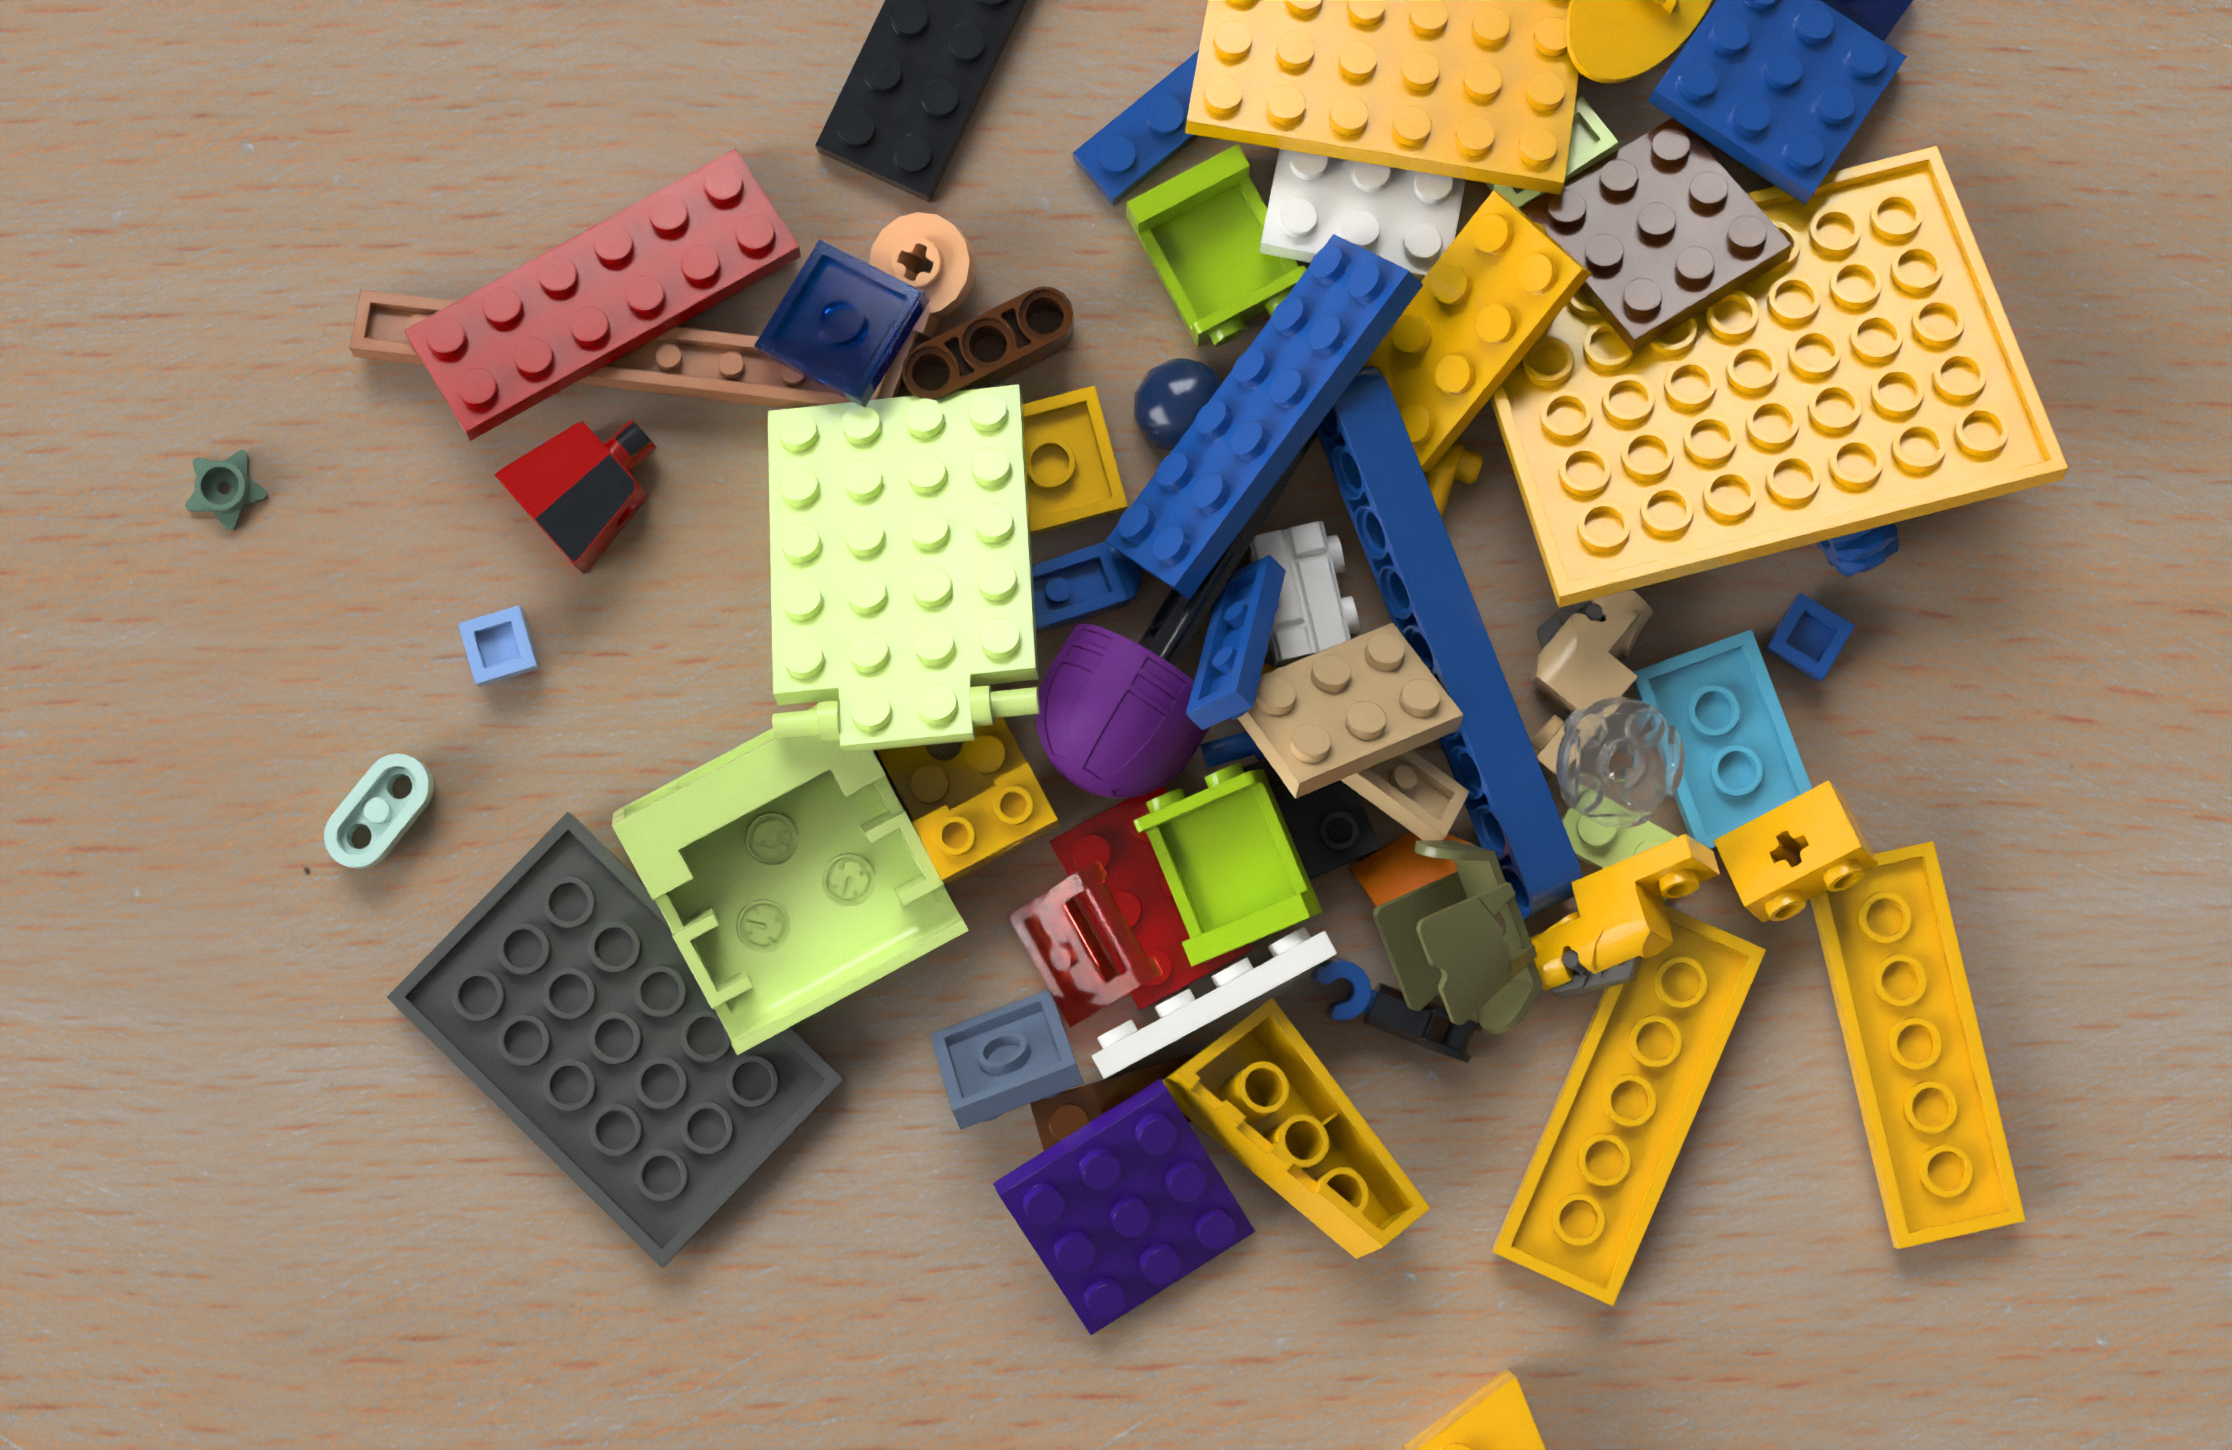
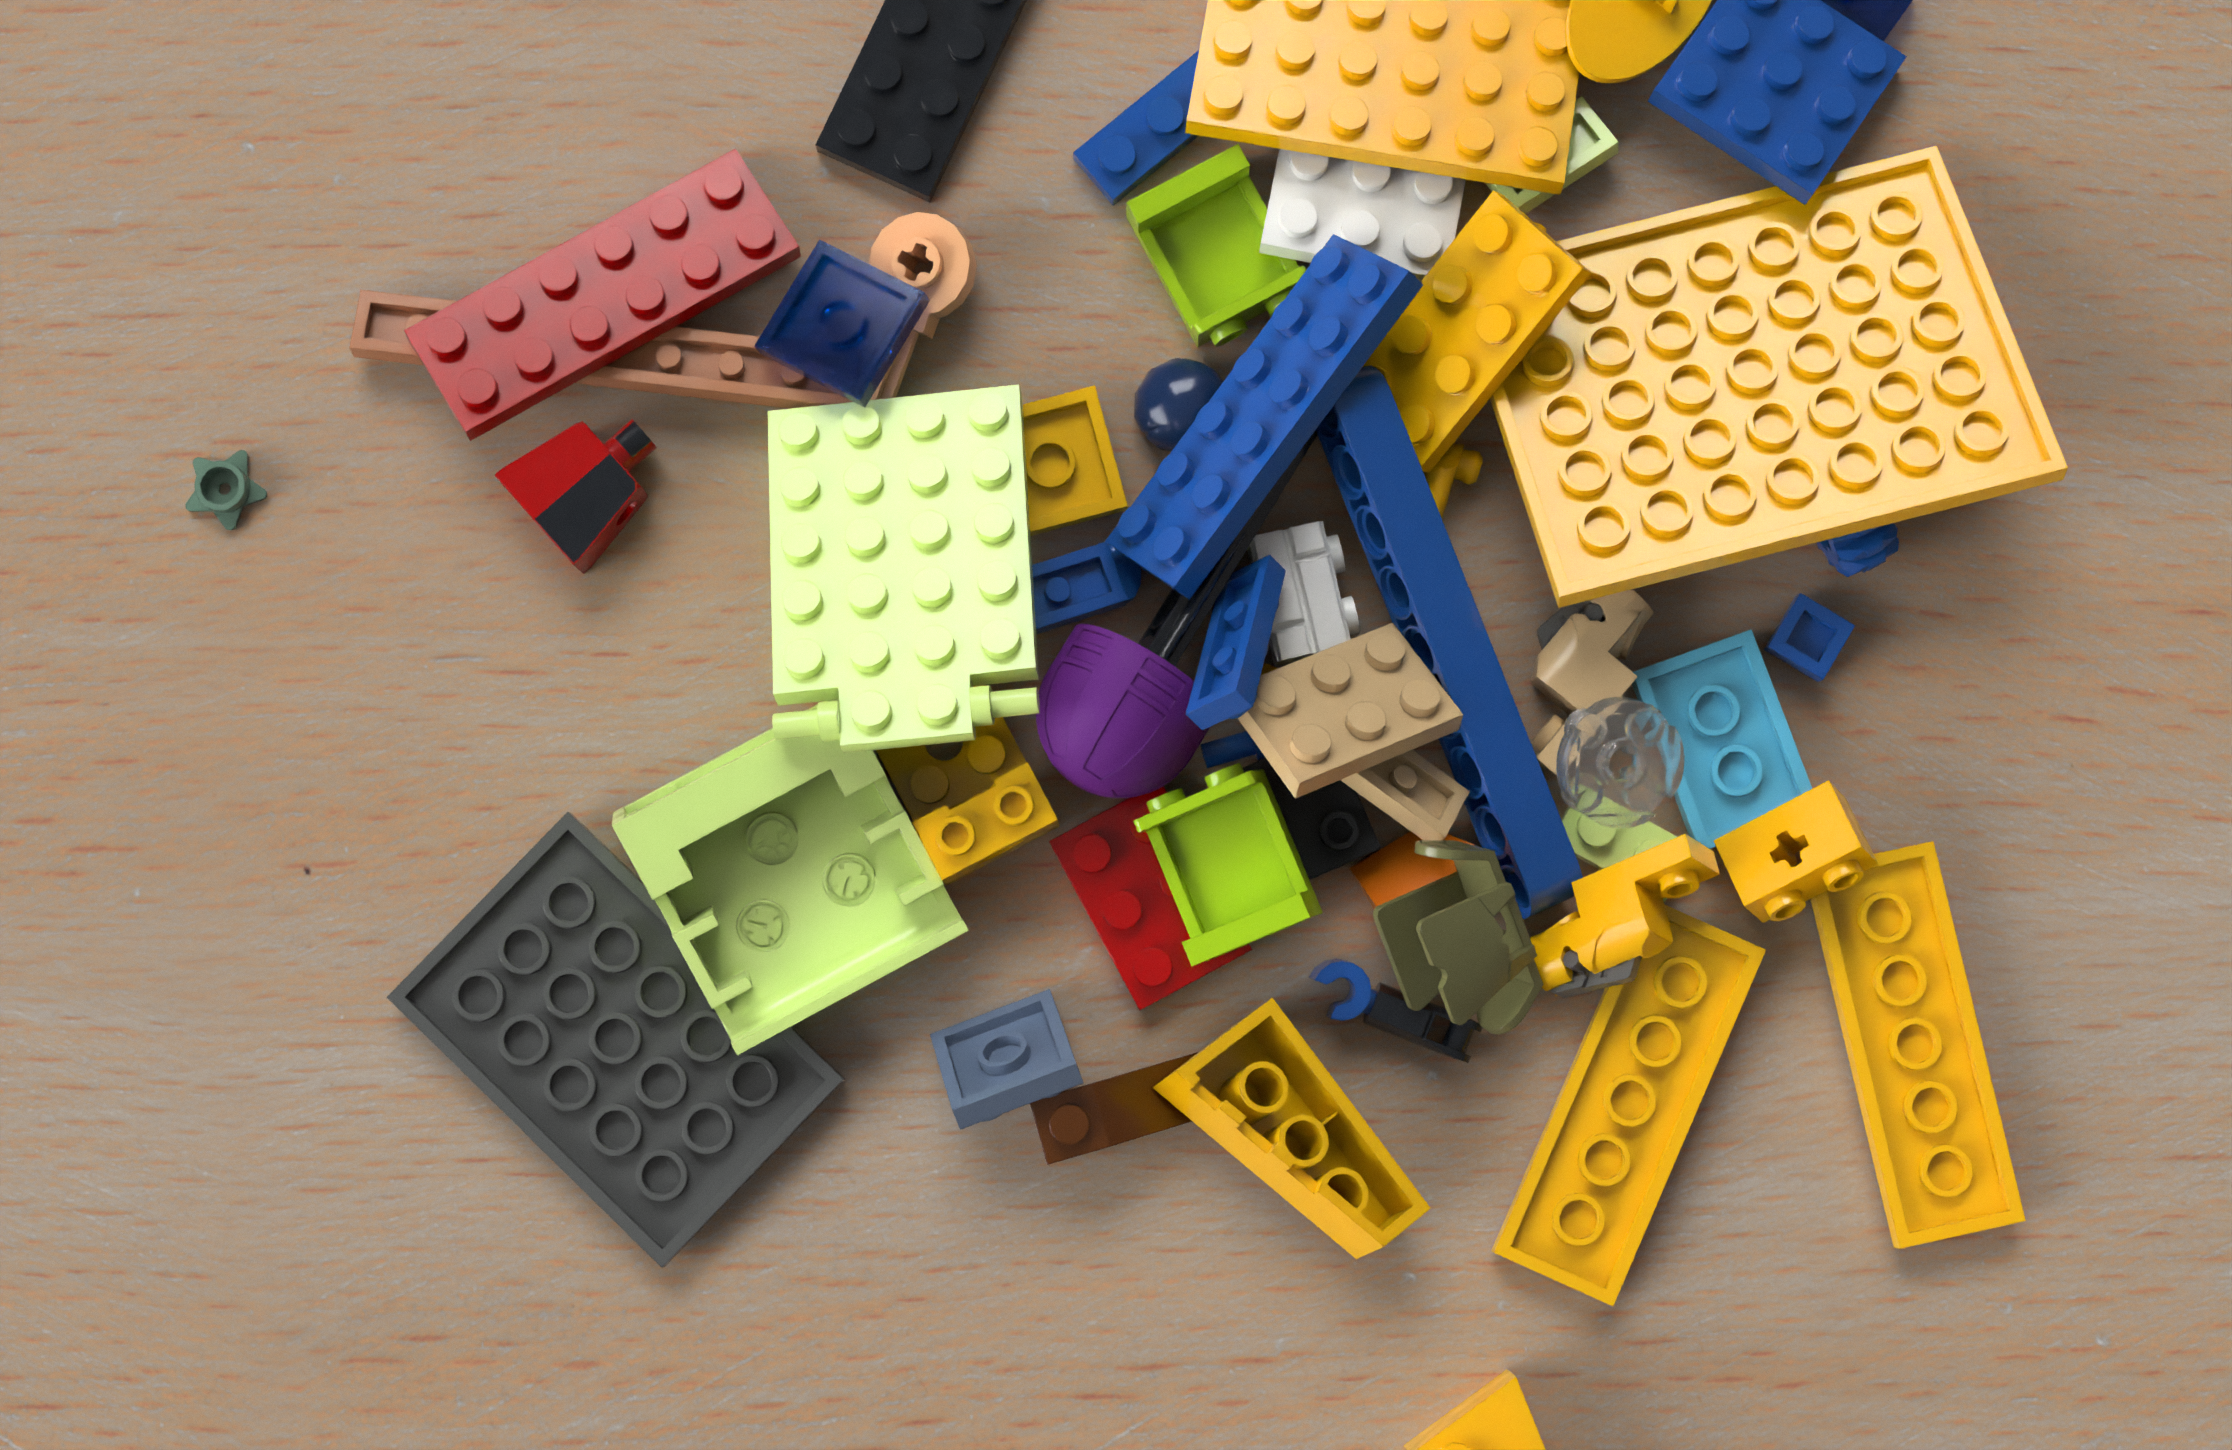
(376, 807): light aqua plate -> none
(499, 646): light blue plate -> none
(1006, 323): reddish brown beam -> none
(1069, 951): clear red plate -> none
(1124, 1207): dark purple plate -> none
(1233, 988): white plate -> none
(1659, 233): plate -> none

